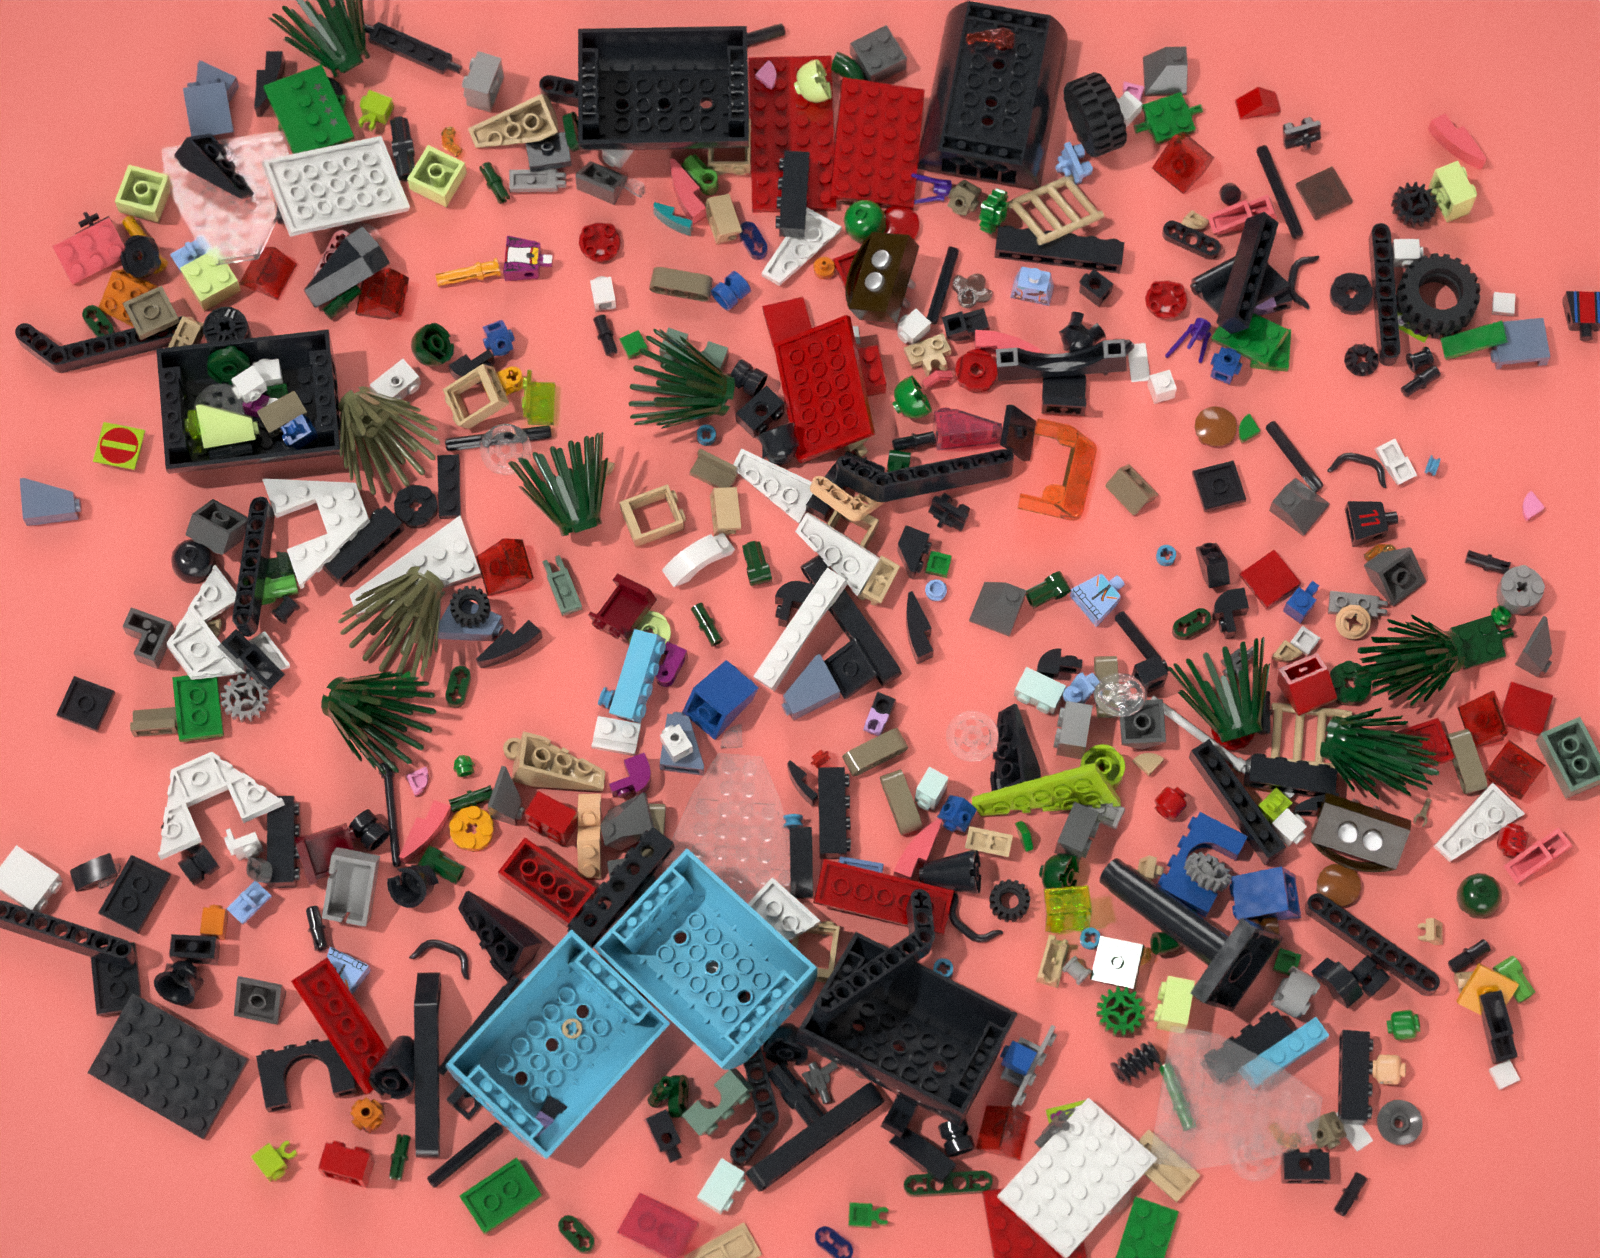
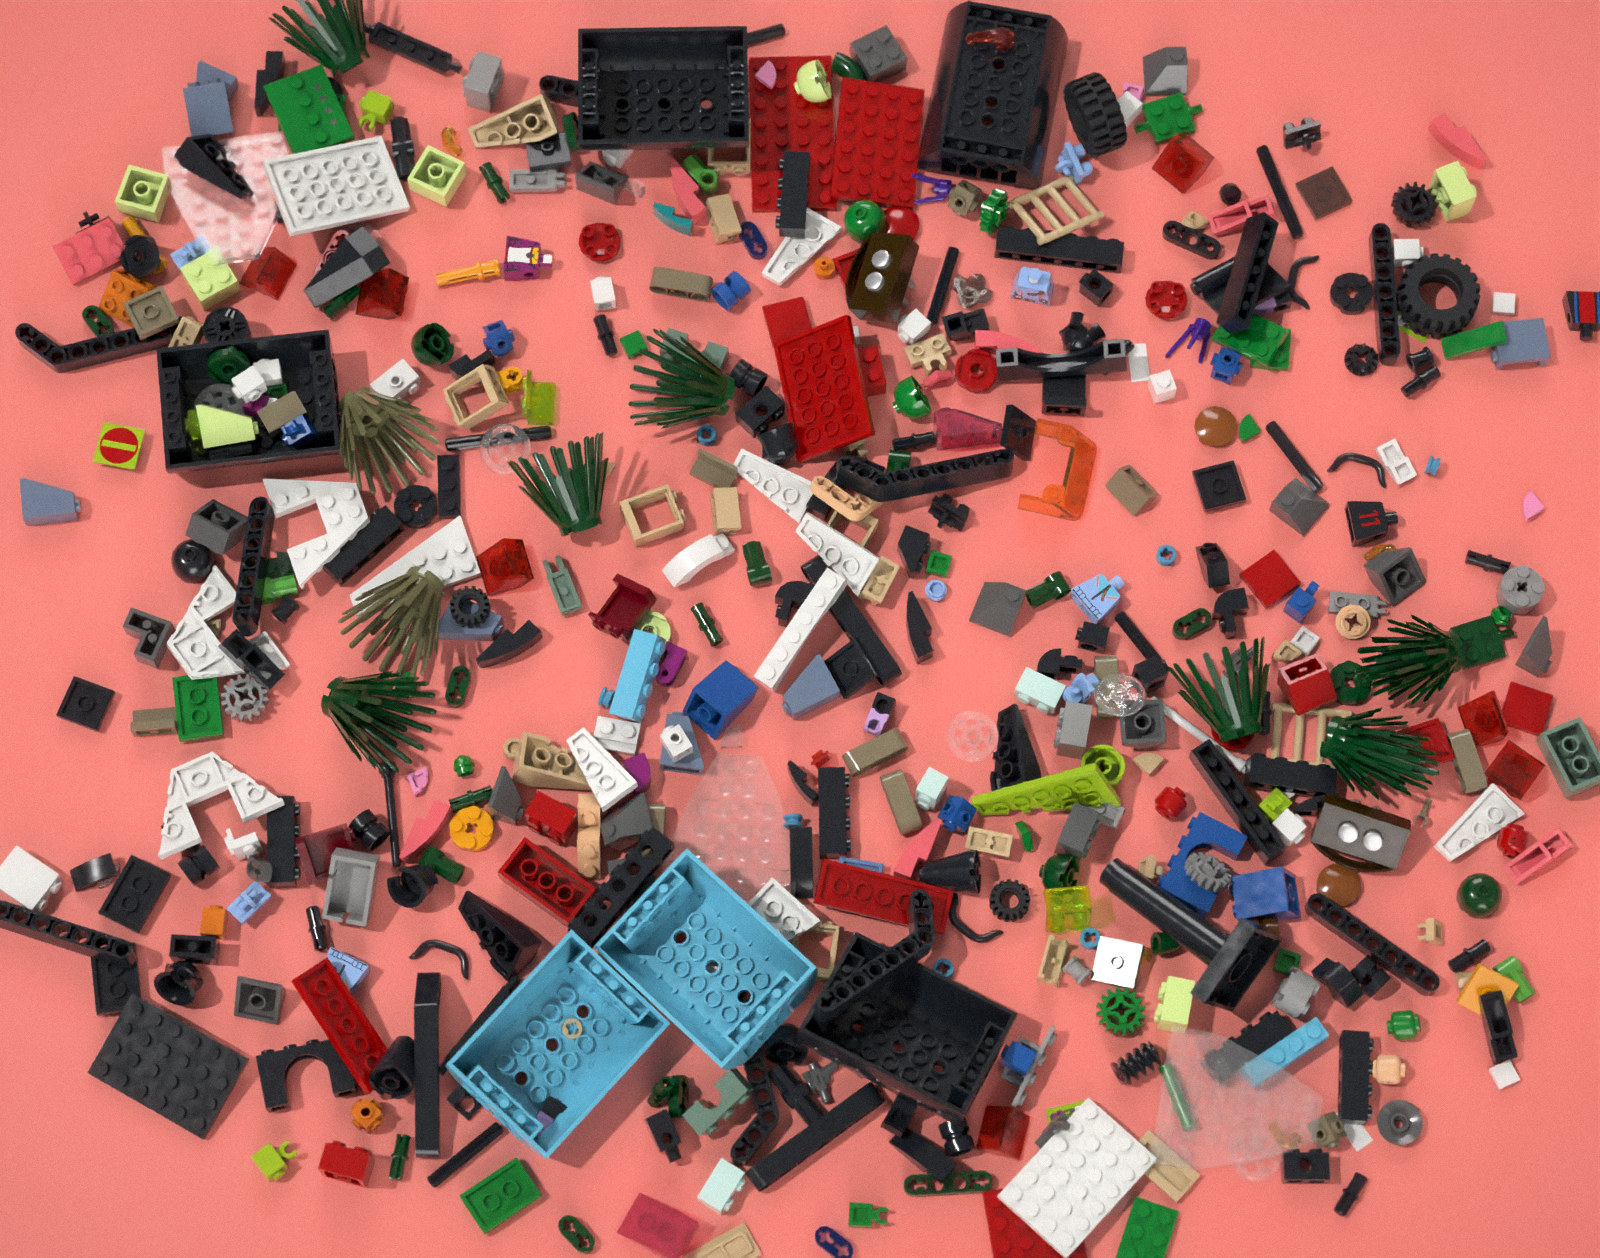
(602, 772): none -> white wing
(1092, 637): none -> black brick
(1257, 103): red slope -> none

